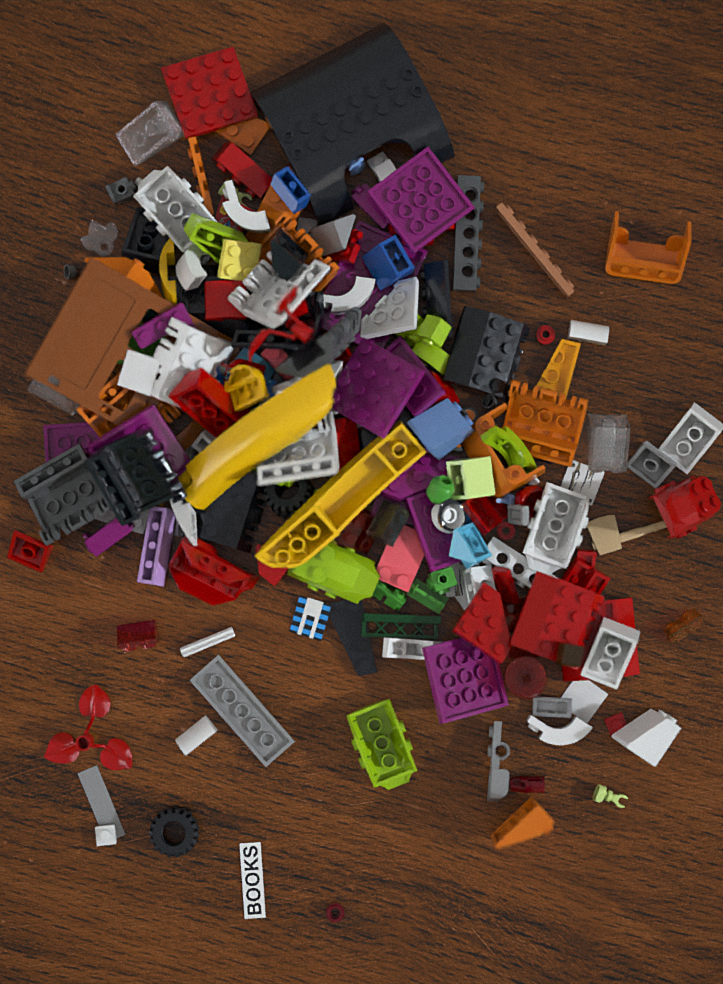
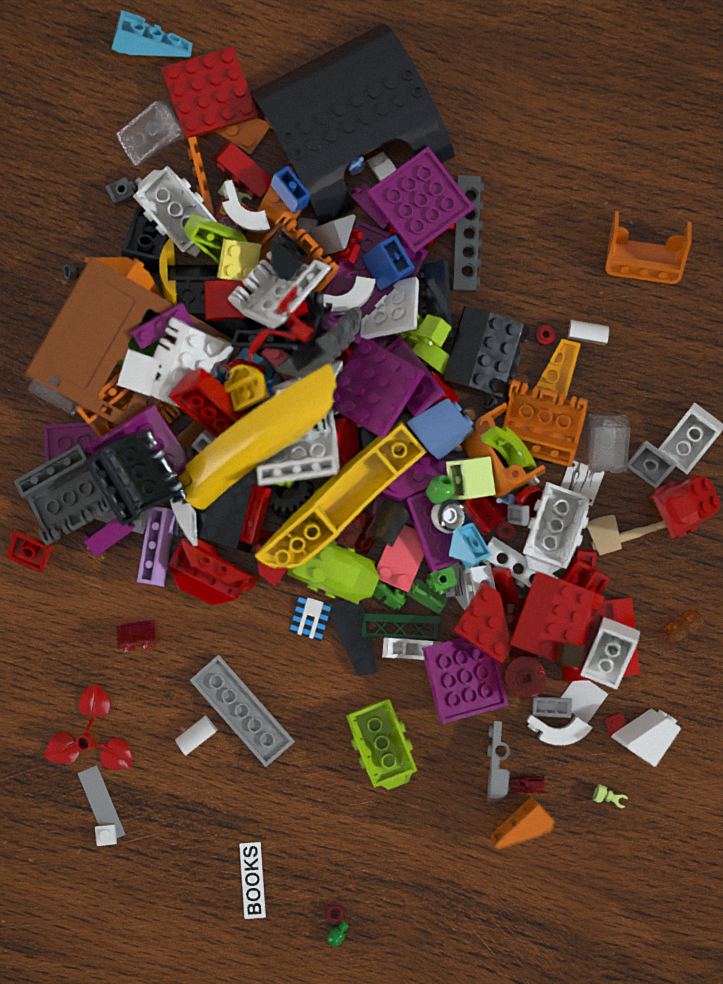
(99, 235): clear plate -> none
(139, 38): none -> medium azure wedge
(167, 847): black tyre -> none
(189, 267): white arch -> none
(207, 642): white axle -> none
(254, 517): none -> red piece
(337, 934): none -> green cylinder
(529, 243): nougat plate -> none

